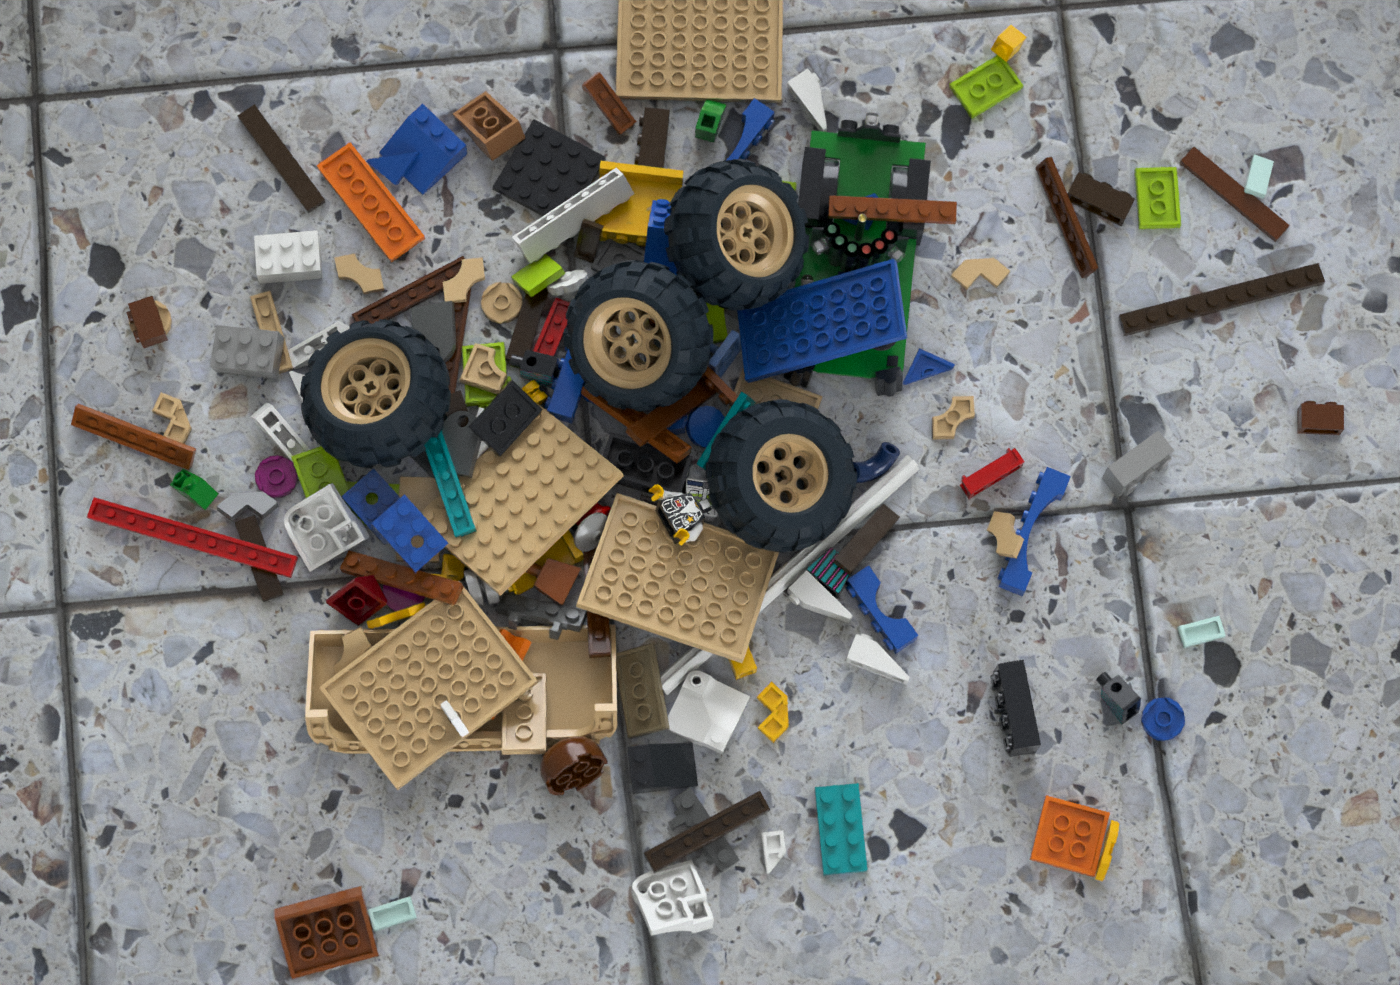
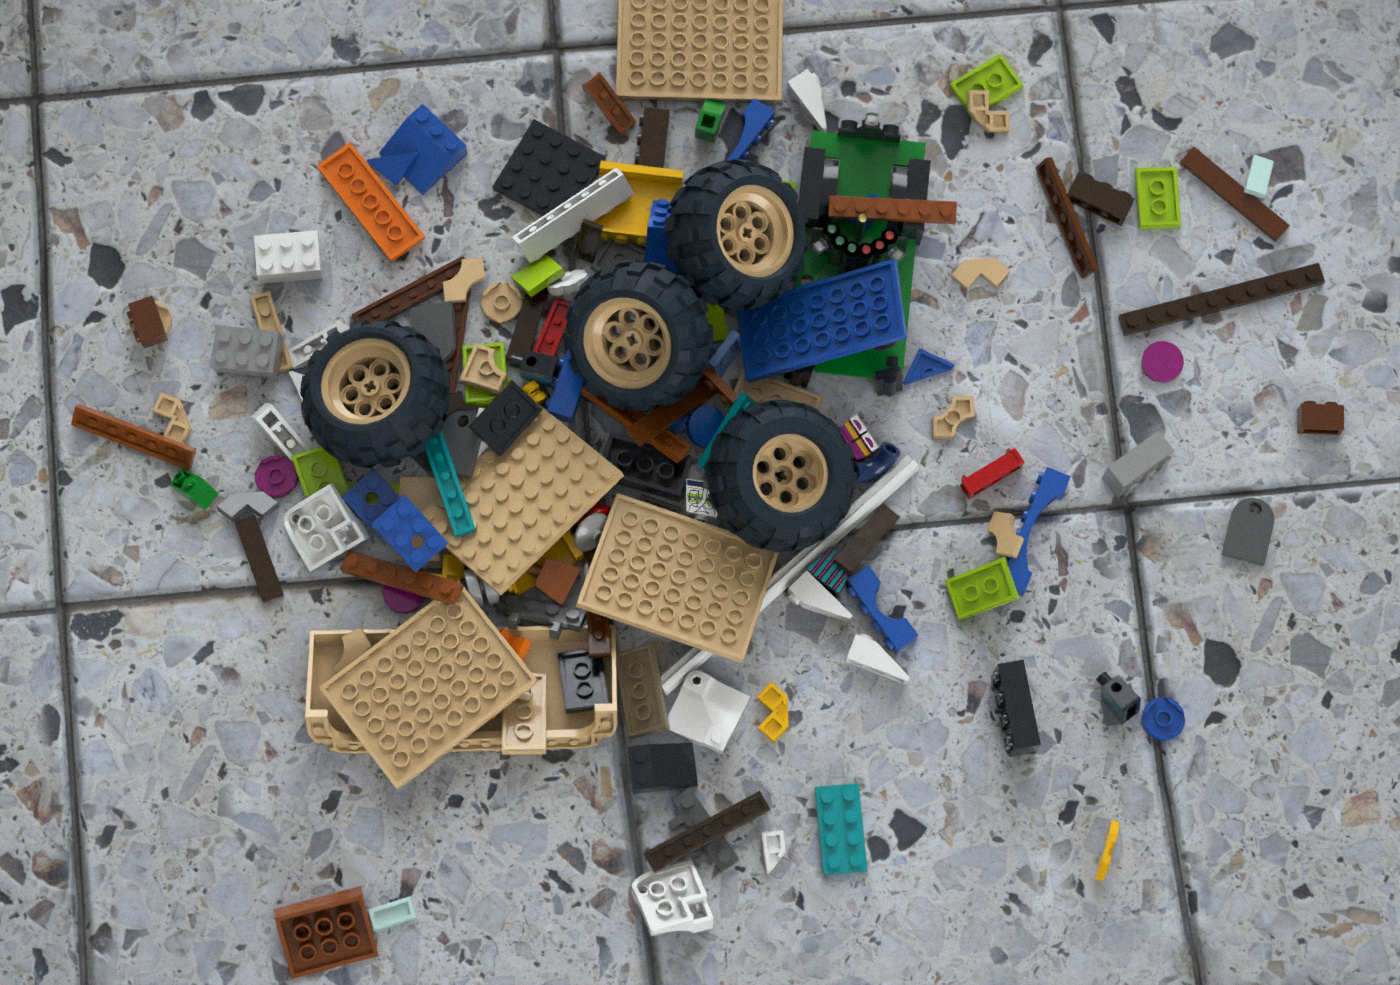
(192, 537): red plate -> none
(281, 158): dark brown tile -> none
(351, 269): tan tile -> none
(358, 599): dark red slope -> none
(394, 616): yellow tile -> none
(454, 718): white tile -> none
(490, 125): medium nougat slope -> none
(572, 764): reddish brown cylinder -> none
(582, 681): none -> tile
(680, 514): torso -> none
(744, 669): yellow brick -> none
(859, 439): none -> hips
(979, 109): none -> tan tile
(982, 589): none -> lime tile
(1008, 43): yellow brick -> none
(1069, 836): orange plate -> none
(1162, 361): none -> magenta tile
(1201, 632): light aqua tile -> none
(1248, 533): none -> dark grey tile

